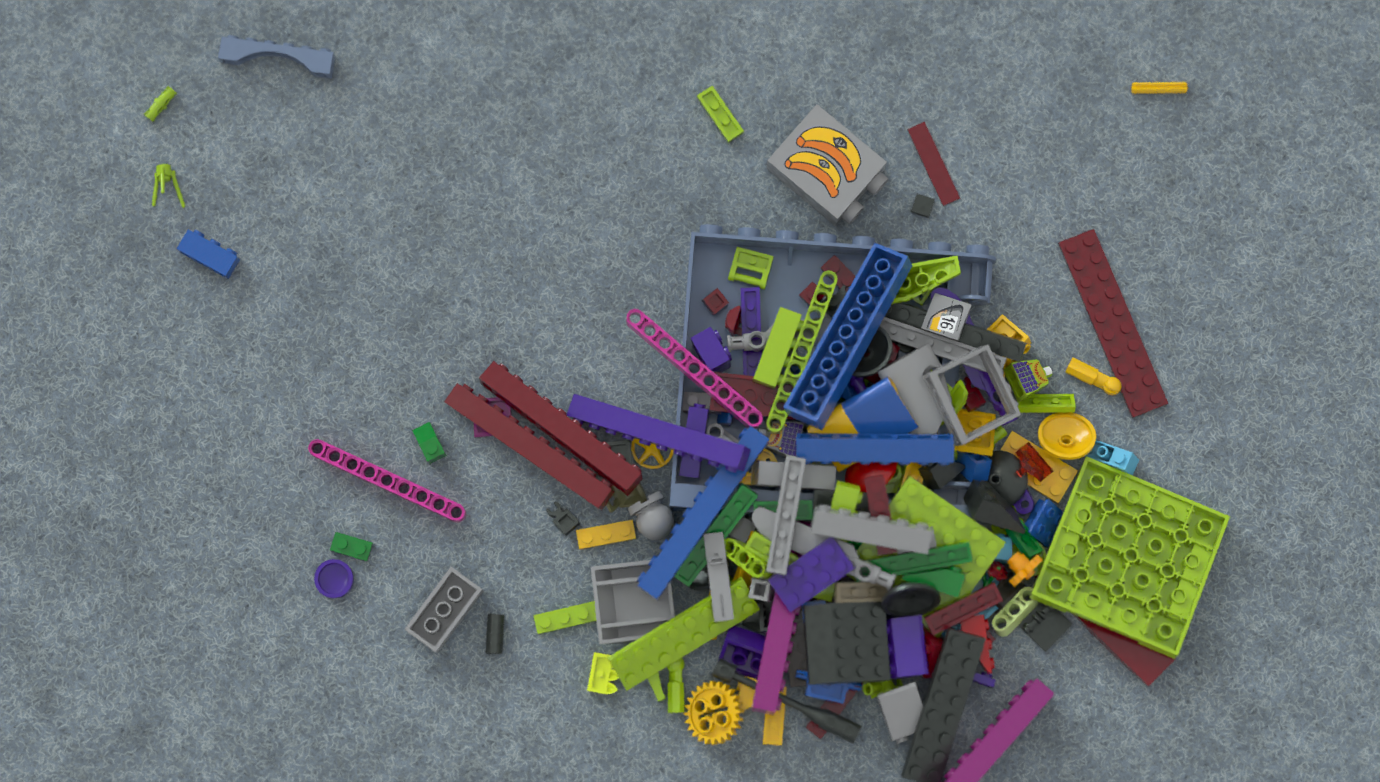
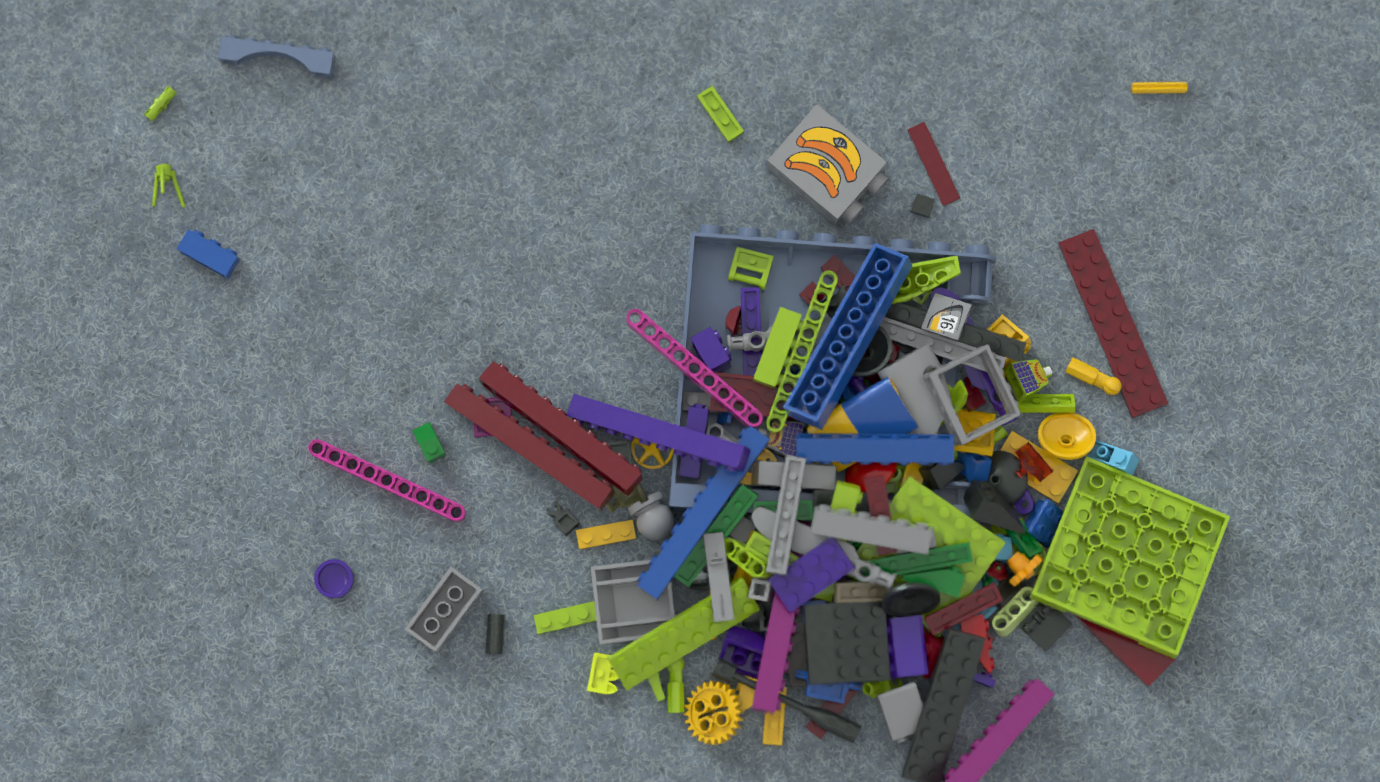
(351, 546): green plate -> none
(715, 301): dark red plate -> none

